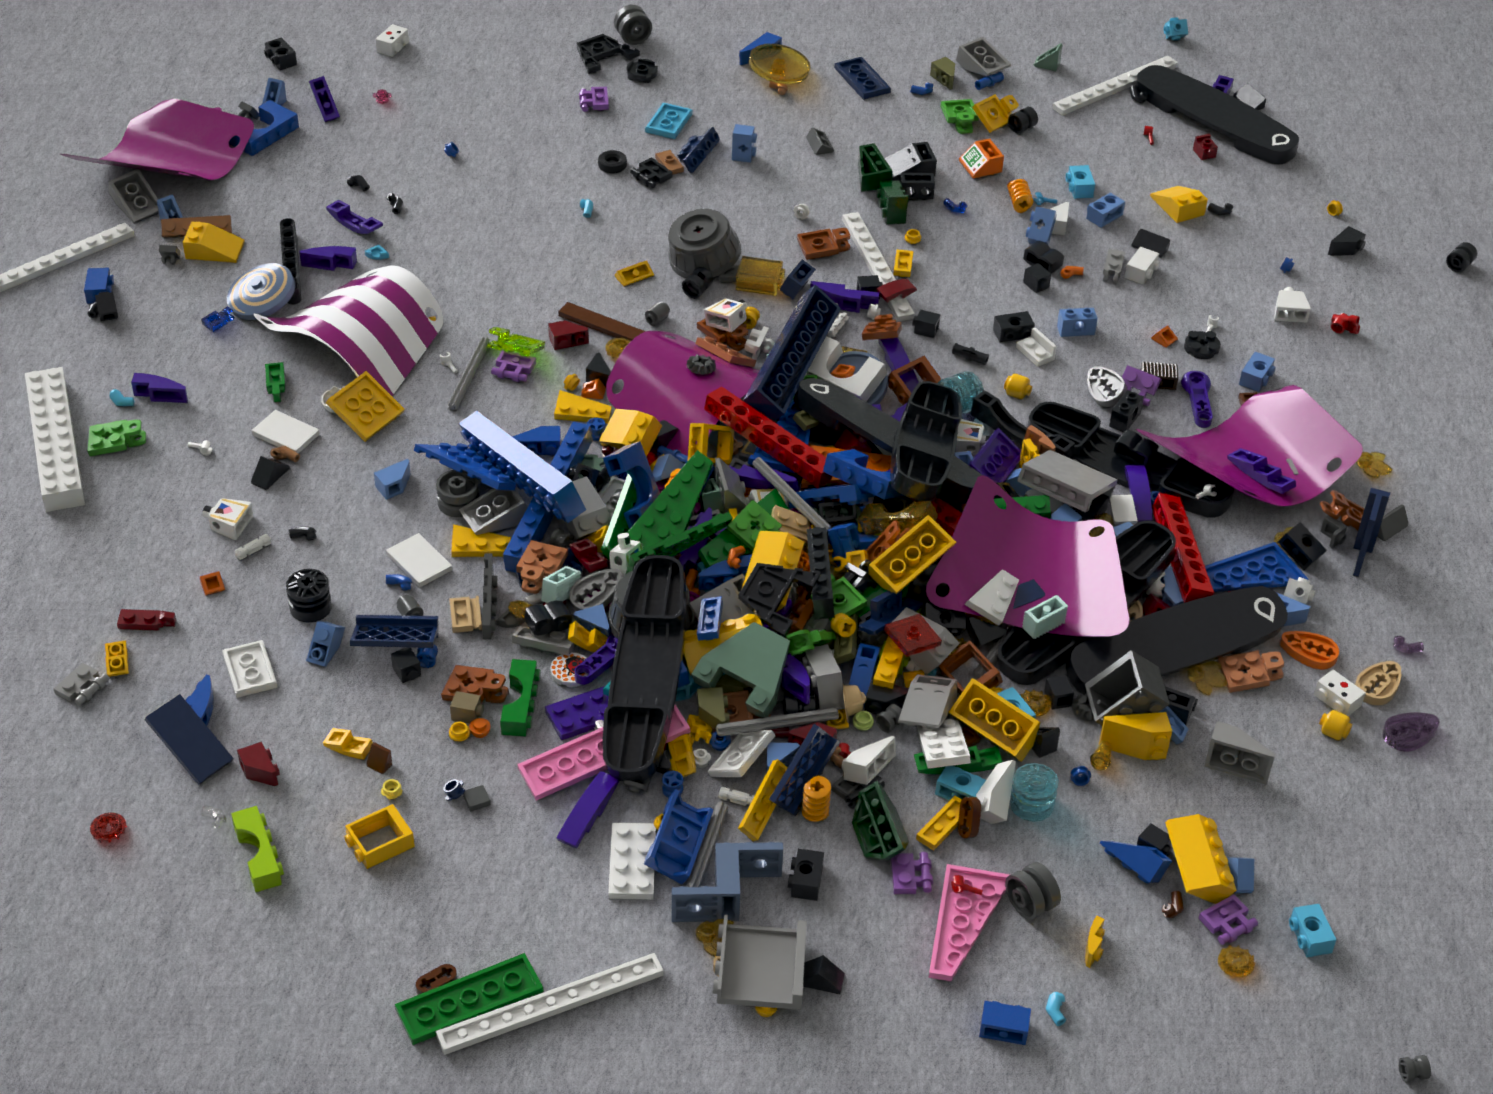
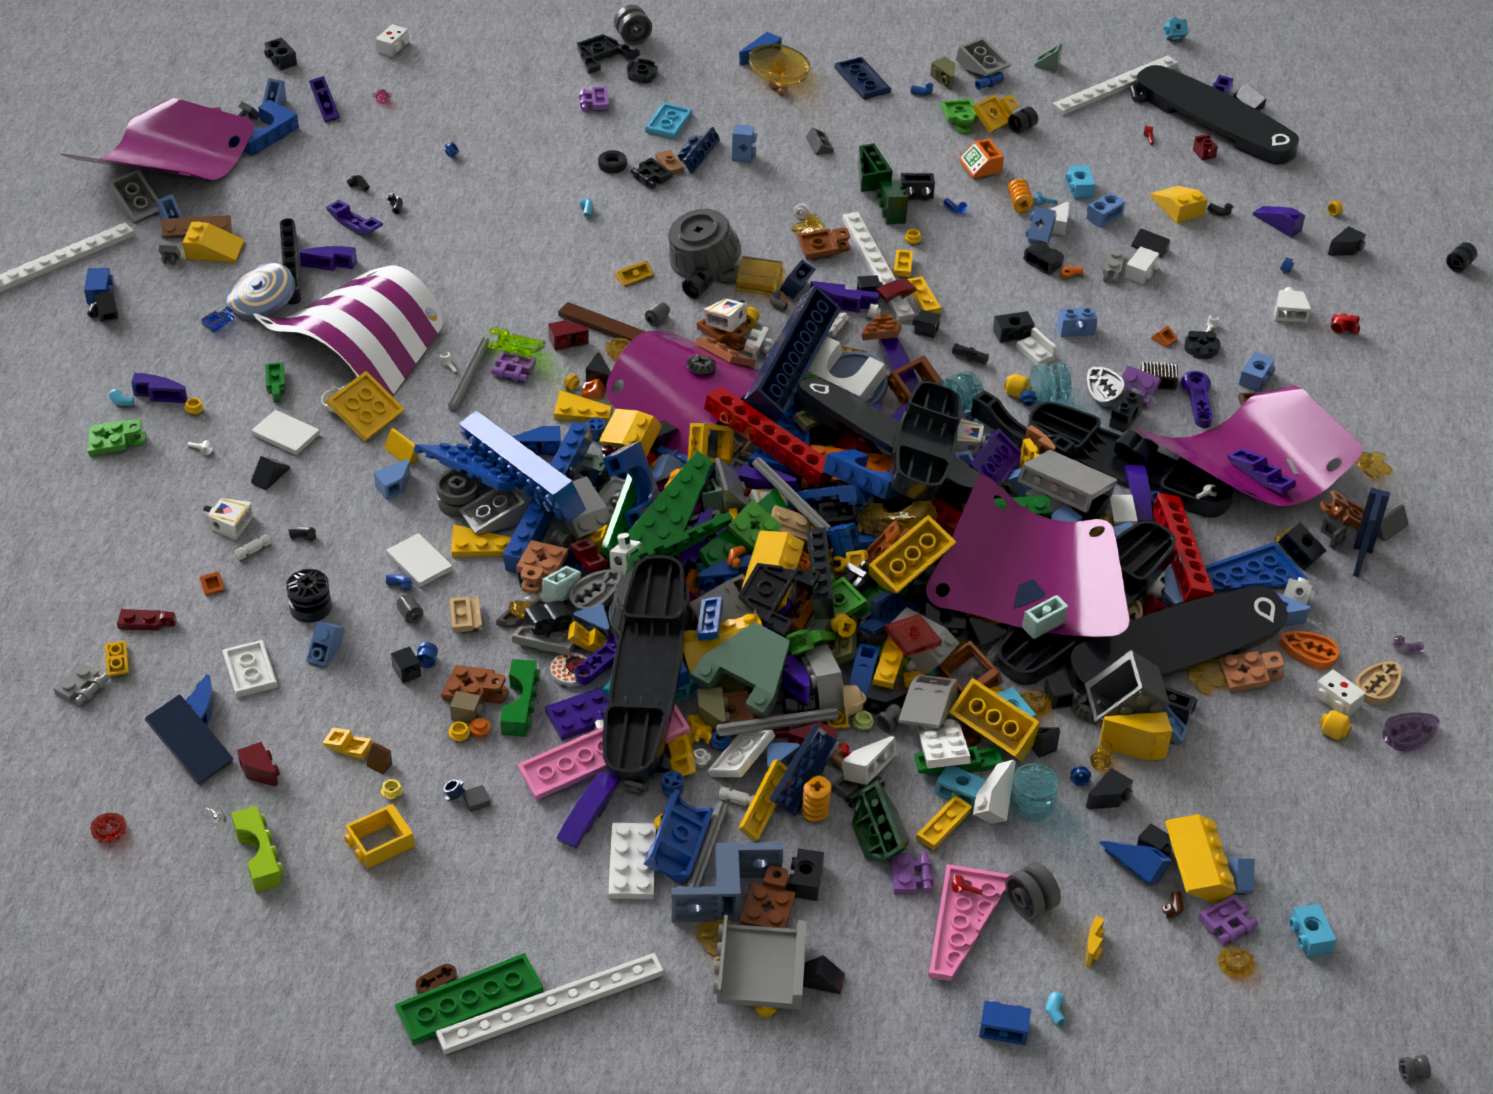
(54, 439): white brick -> none
(194, 406): none -> yellow plate
(284, 452): medium nougat arm -> none
(377, 253): medium azure tile -> none
(395, 630): dark blue fence -> none
(401, 447): none -> yellow slope
(489, 597): dark grey wing -> none
(772, 893): none -> dark orange plate
(776, 301): none -> dark grey arm
(811, 223): none -> clear yellow plate
(843, 371): orange slope -> none
(912, 159): black slope -> none
(924, 296): none -> yellow plate
(969, 817): reddish brown beam -> none
(994, 597): white wing -> none
(1028, 398): none -> blue plate
(1037, 278): black brick -> none
(1051, 382): none -> clear light blue wheel
(1110, 791): none -> black slope
(1238, 754): light grey slope -> none
(1282, 218): none -> dark purple slope

